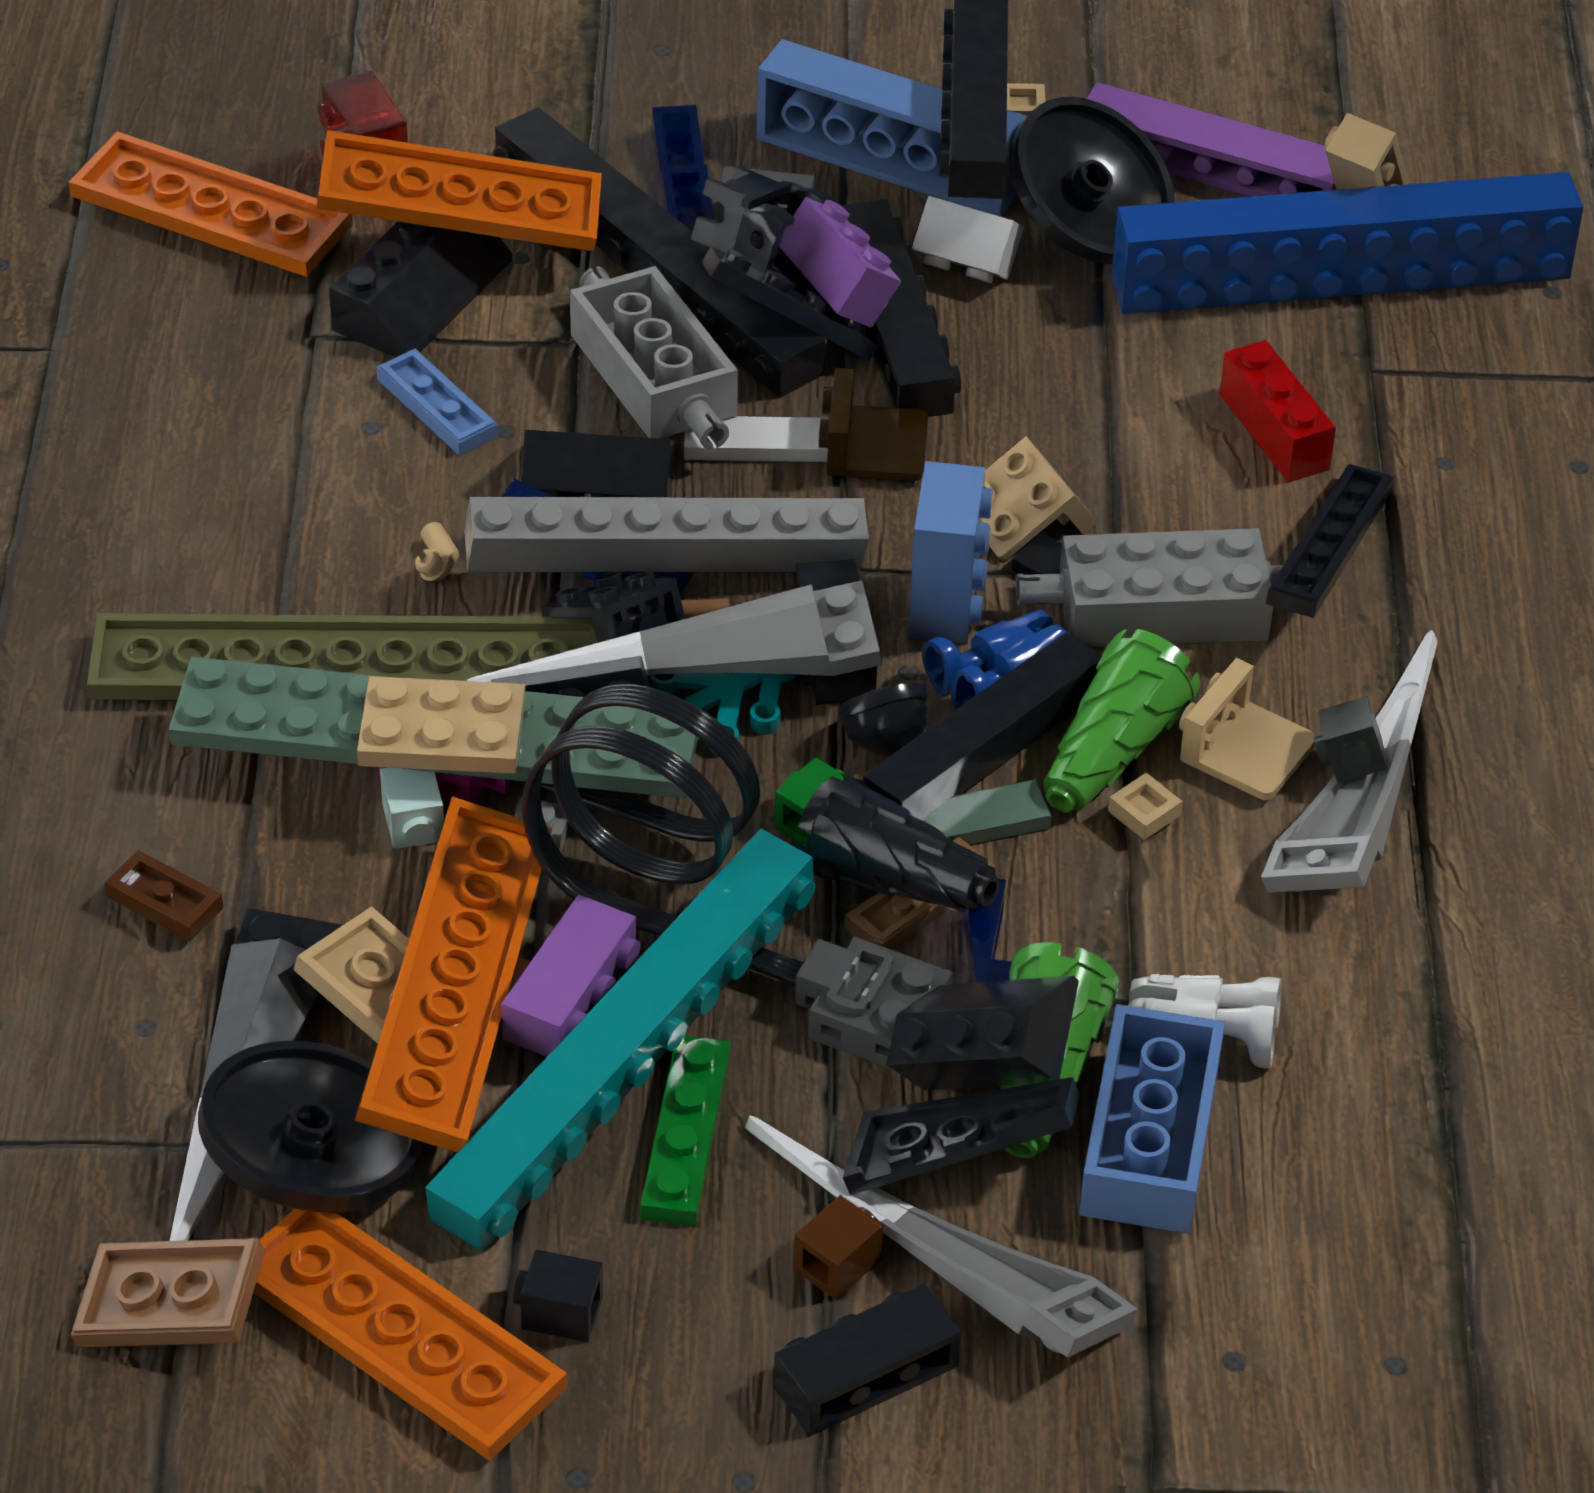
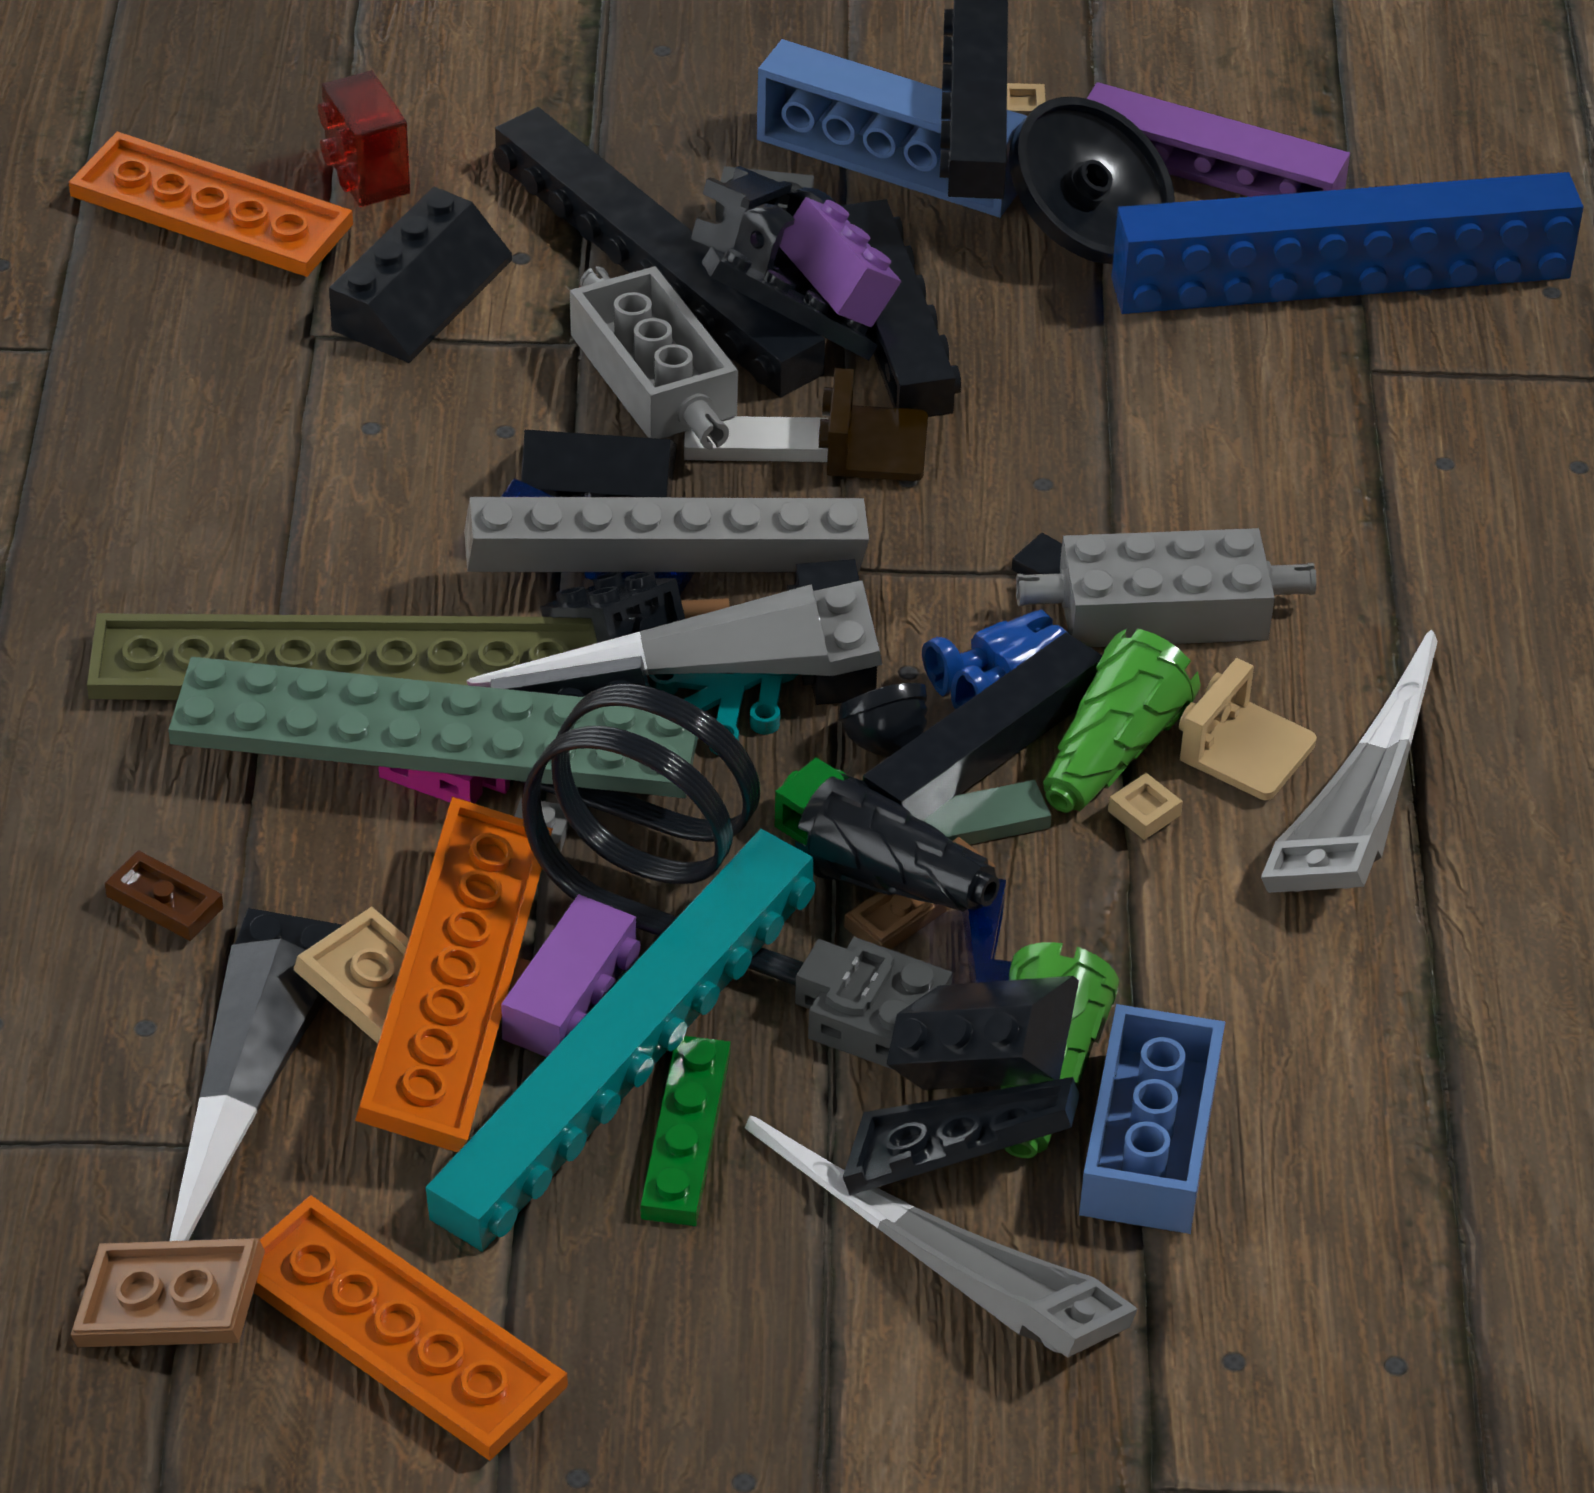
(289, 1133): black dish -> none
(411, 806): light aqua brick -> none
(437, 401): medium blue tile -> none
(440, 553): tan arm -> none
(441, 725): tan plate -> none
(459, 191): orange plate -> none
(560, 1295): black brick -> none
(681, 163): clear blue slope -> none
(838, 1247): reddish brown brick -> none
(866, 1359): black brick -> none
(947, 552): medium blue brick -> none
(967, 239): white brick -> none
(1028, 498): tan bracket -> none
(1251, 1005): white piece -> none
(1277, 411): red brick -> none
(1330, 541): black tile -> none
(1350, 740): pearl dark grey brick -> none
(1364, 155): tan brick -> none

